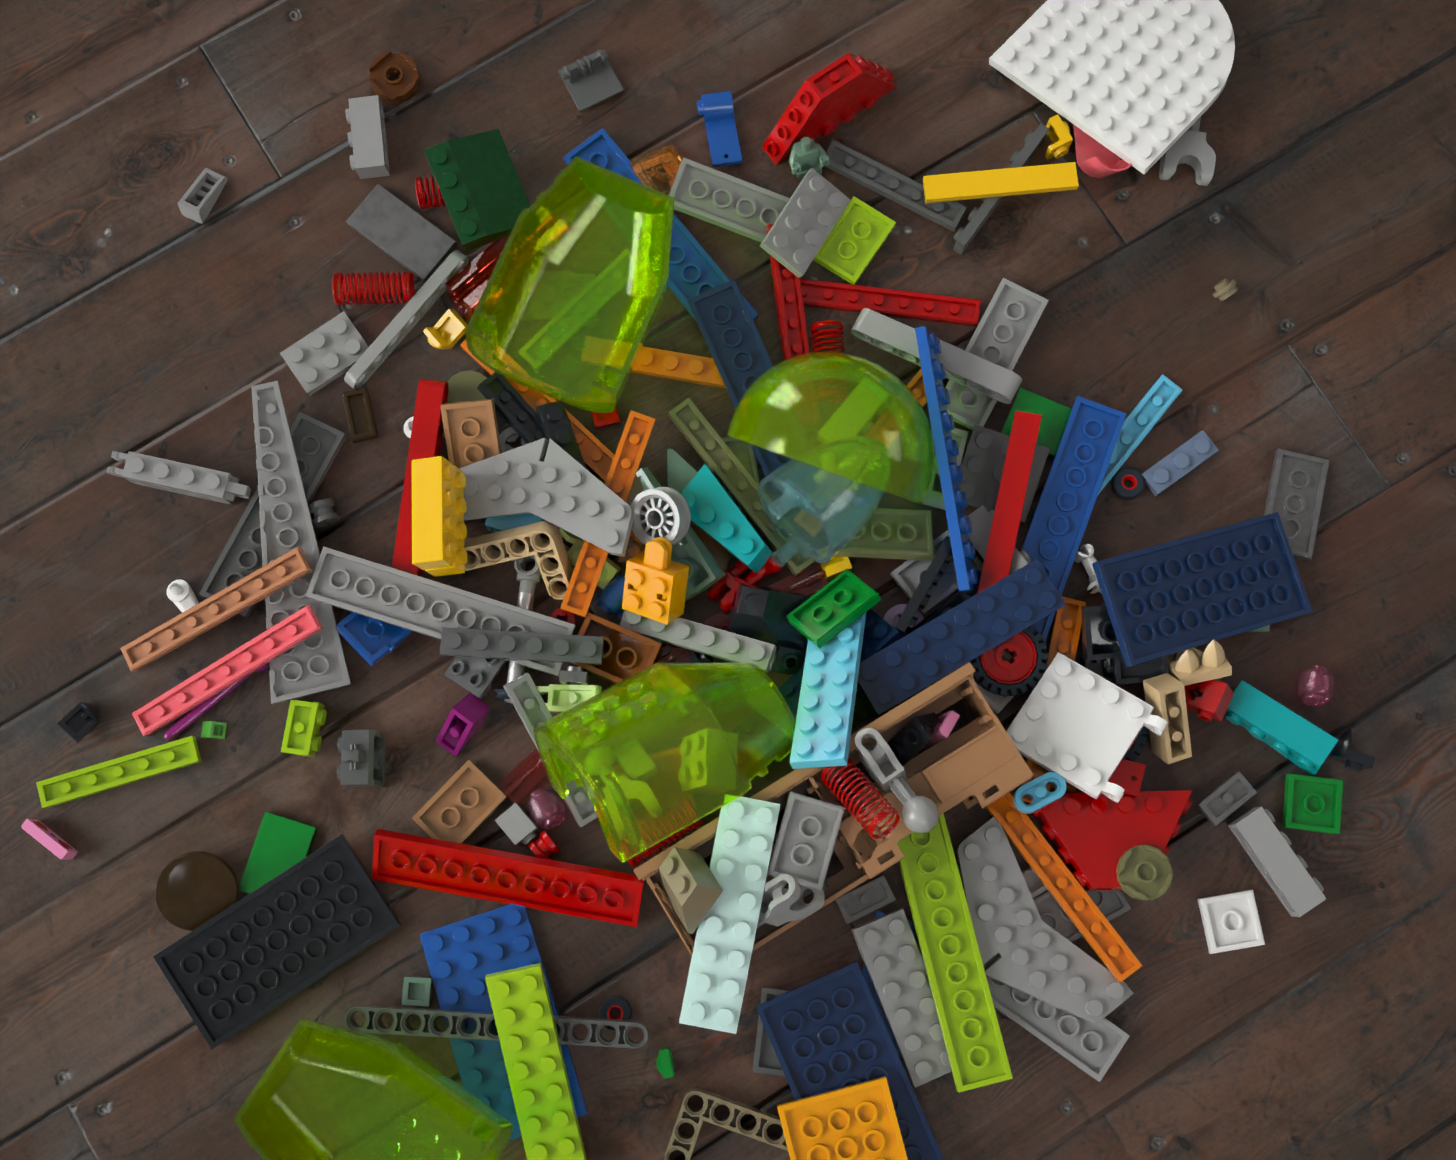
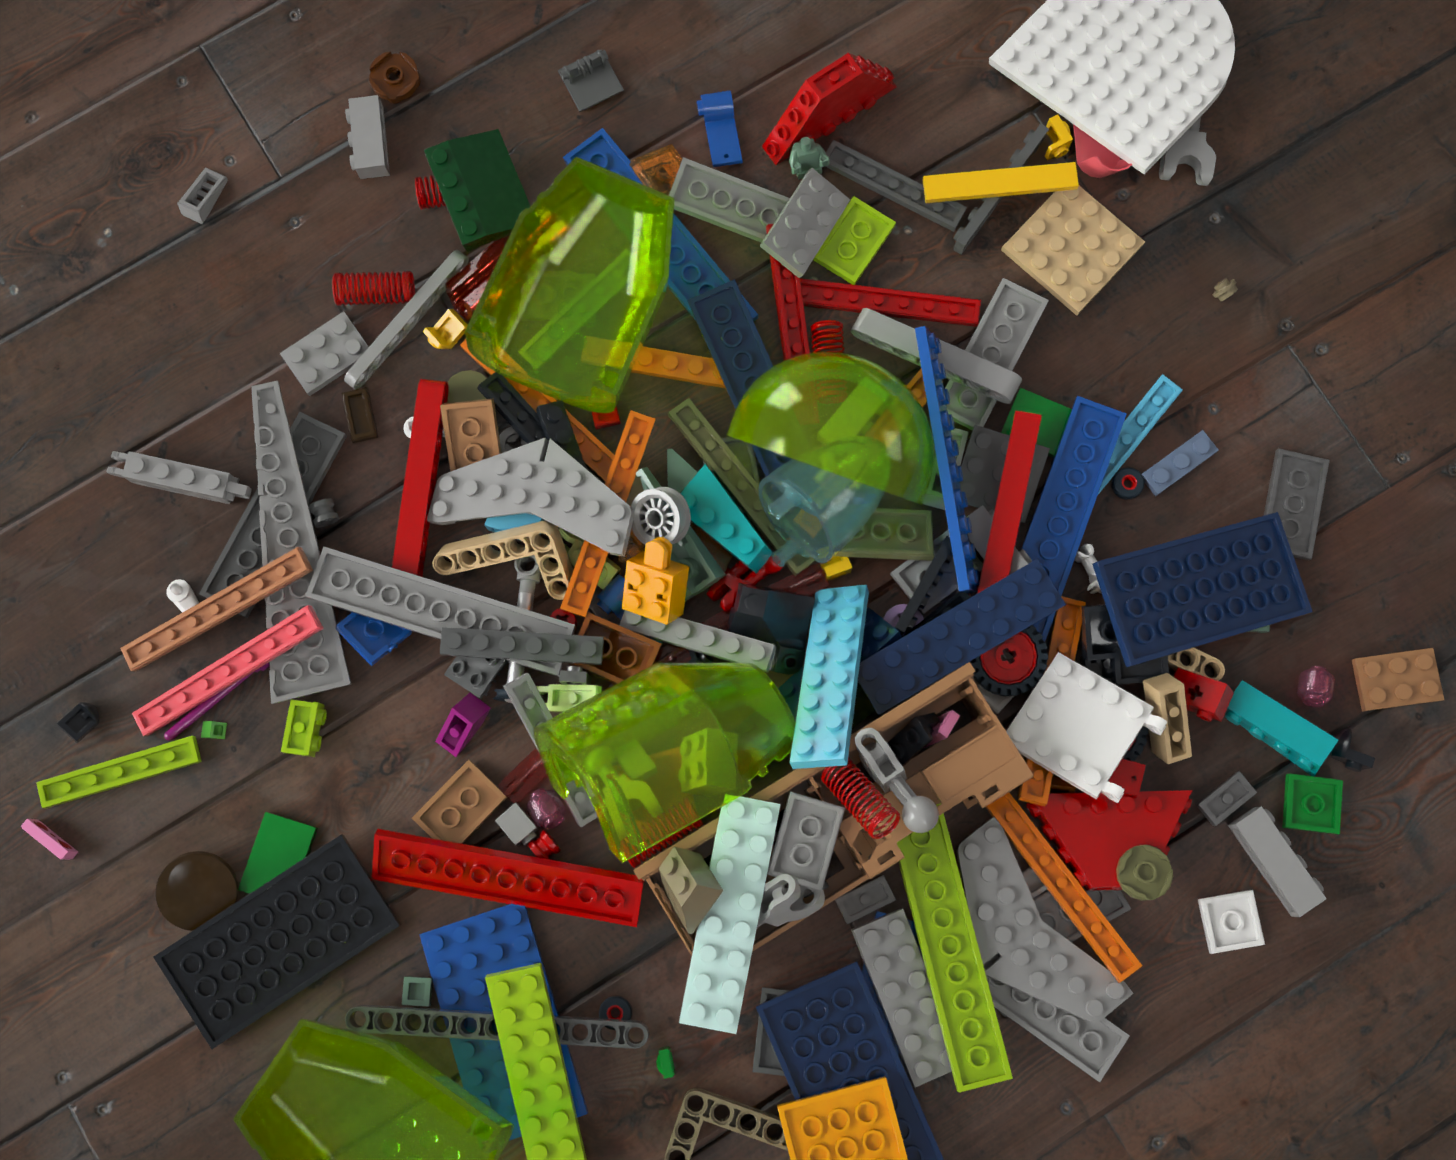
(362, 758): dark grey hinge -> none
(401, 232): flat silver tile -> none
(438, 516): yellow piece -> none
(833, 608): green tile -> none
(1038, 793): medium azure plate -> none
(1072, 247): none -> tan plate
(1194, 669): tan tile -> none
(1397, 679): none -> medium nougat plate

